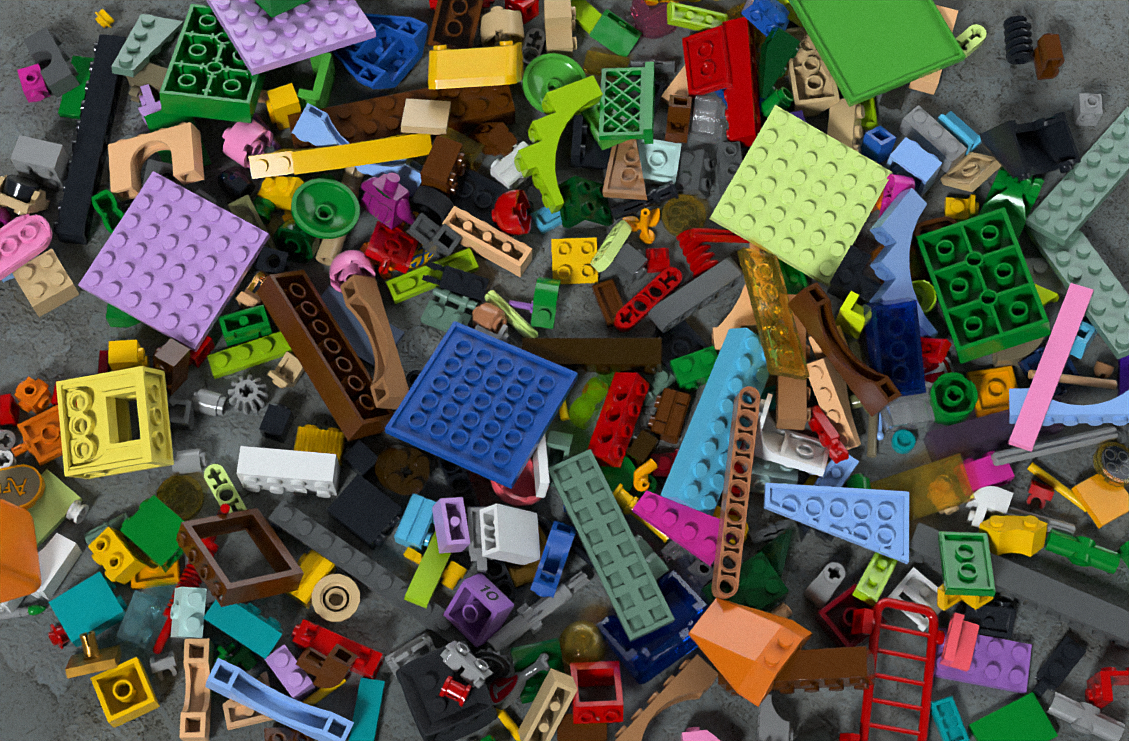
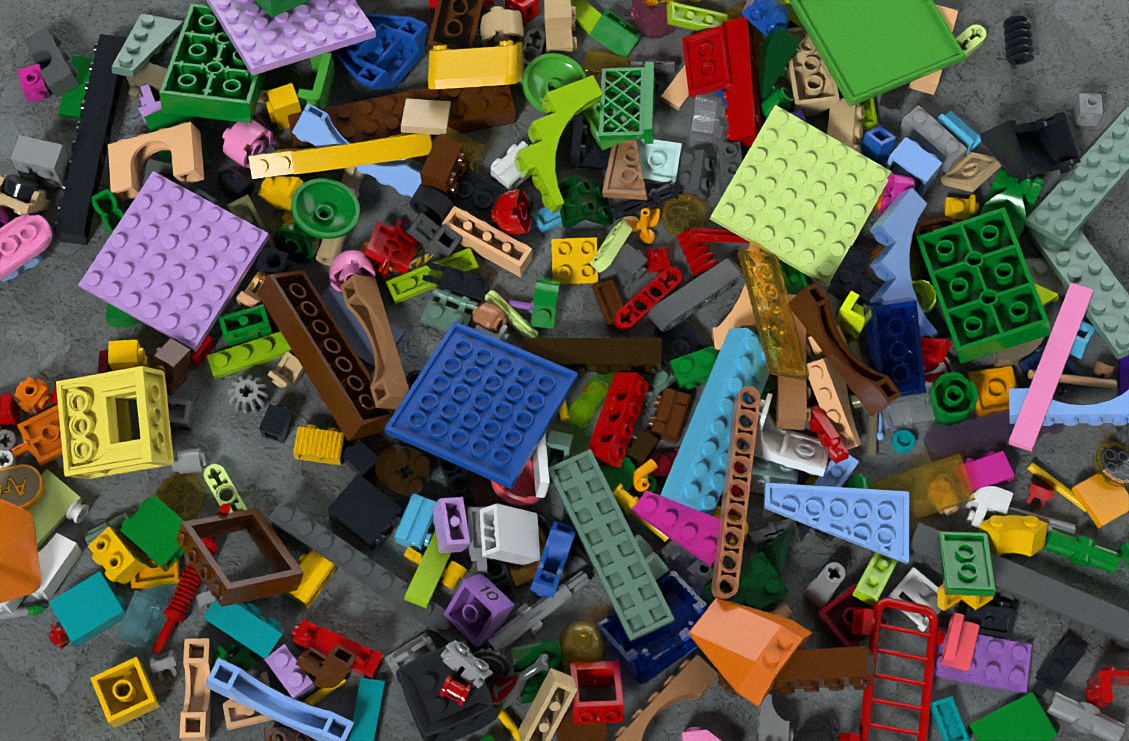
(45, 283): tan brick -> none
(92, 659): pearl gold tile -> none
(104, 18): yellow plate -> none
(188, 612): light aqua brick -> none
(209, 402): light grey brick -> none
(264, 209): green wheel -> none
(288, 471): white brick -> none
(335, 598): tan piece -> none
(387, 200): magenta torso -> none
(495, 138): reddish brown brick -> none
(678, 119): reddish brown brick -> none
(1048, 56): reddish brown brick -> none
(1055, 445): light grey axle -> none

